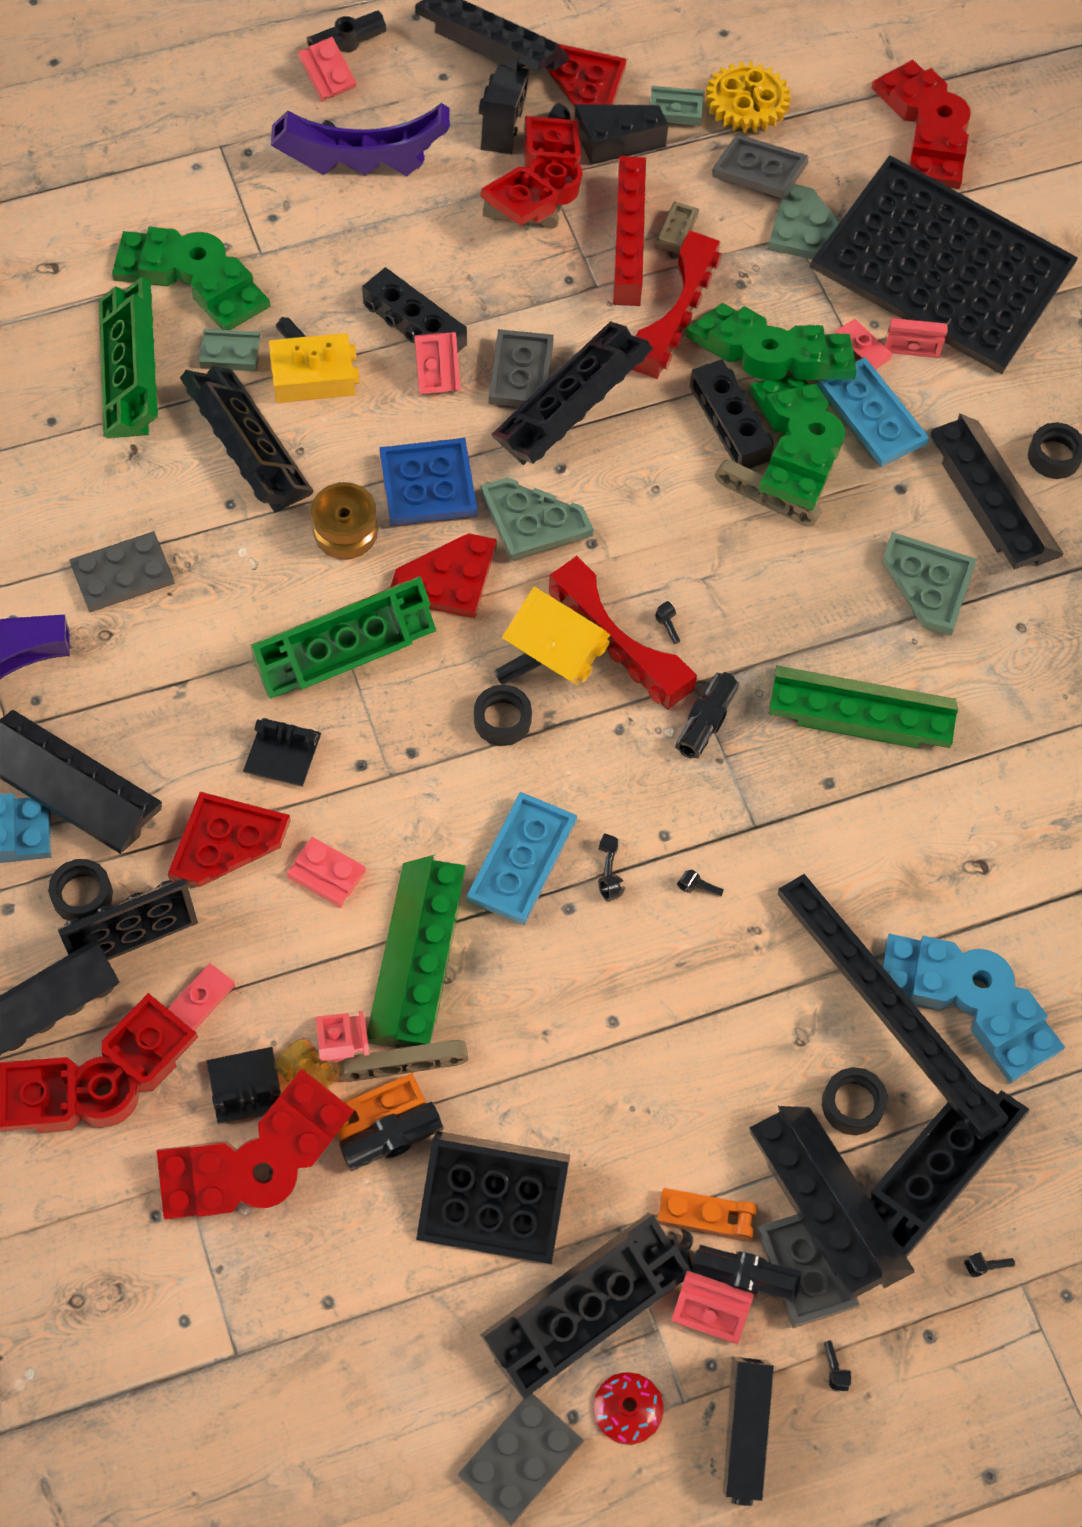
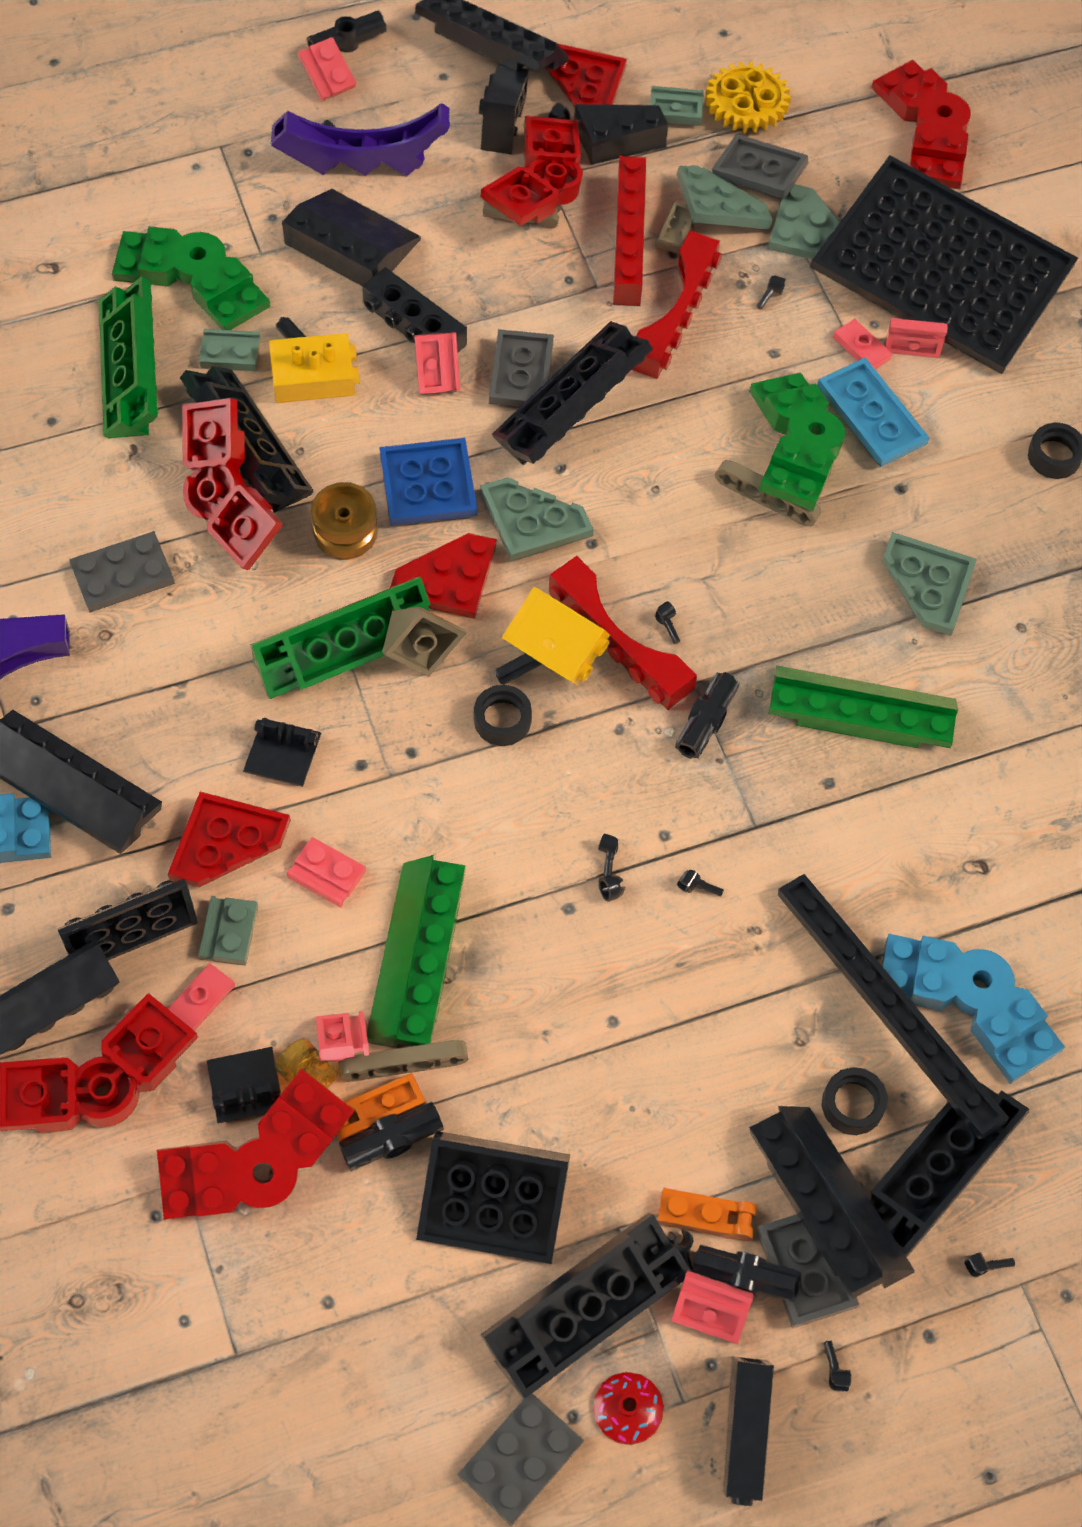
(72, 870): black tyre -> none
(216, 490): none -> red plate
(228, 930): none -> sand green plate
(347, 236): none -> black slope
(420, 639): none -> dark tan slope
(522, 858): dark azure plate -> none
(720, 202): none -> sand green plate
(720, 399): black brick -> none
(771, 350): green plate -> none
(775, 285): none -> black hand
(994, 493): black slope -> none

